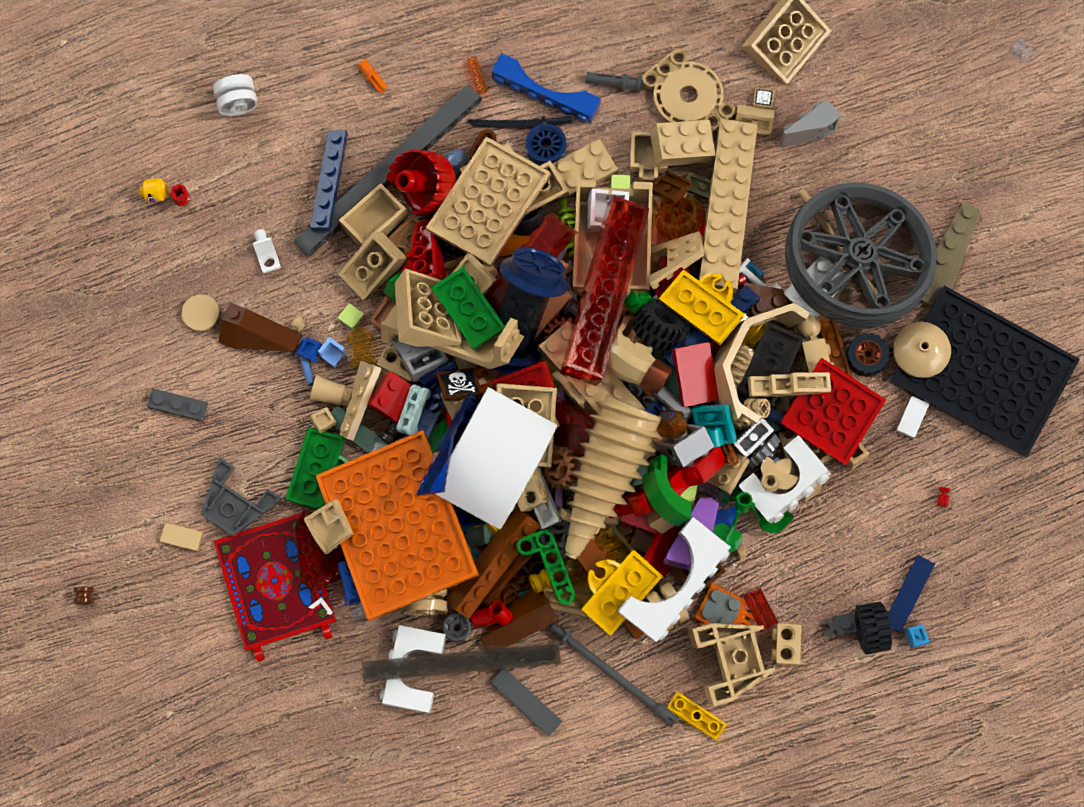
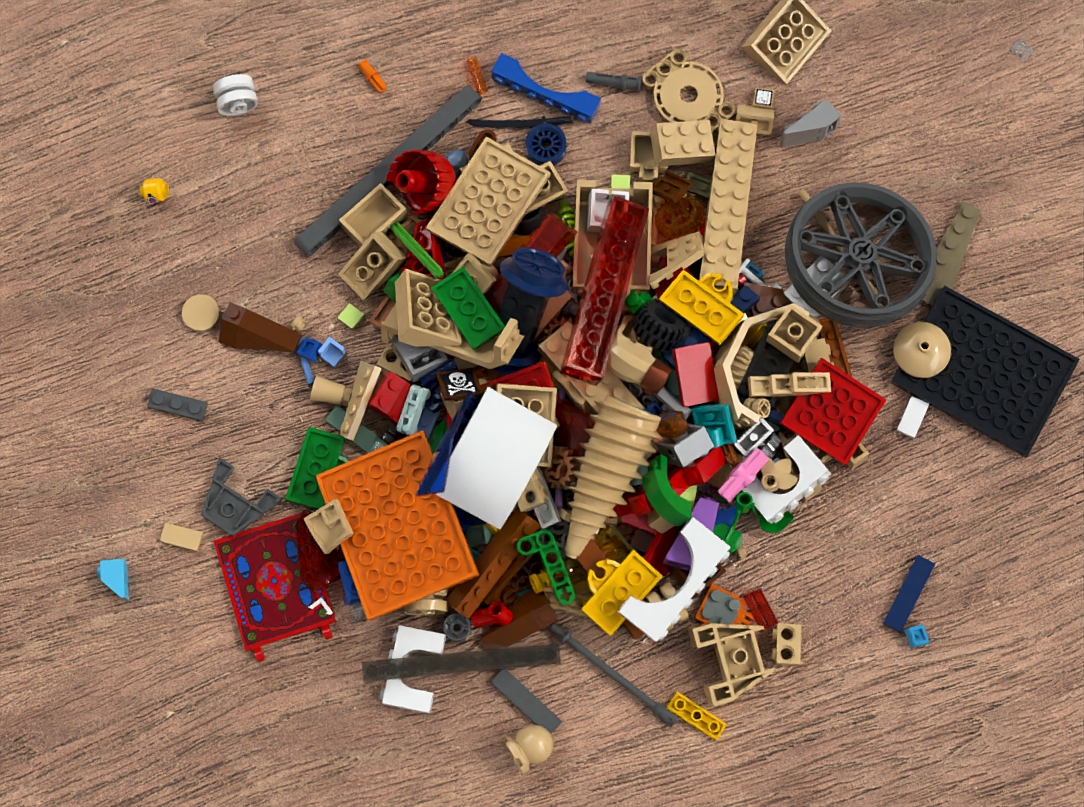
(83, 595): reddish brown wheel -> none
(115, 576): none -> medium azure slope
(182, 200): red bush -> none
(265, 251): white bracket -> none
(323, 420): tan tile -> none
(329, 180): plate -> none
(360, 342): clear yellow tile -> none
(417, 250): none -> bright green axle
(531, 746): none -> tan tile
(585, 164): tan plate -> none
(742, 475): none -> bright pink piece
(794, 333): none -> tan brick
(842, 624): dark grey plate -> none
(873, 627): black tyre -> none
(878, 354): black wheel -> none
(943, 499): red piece -> none

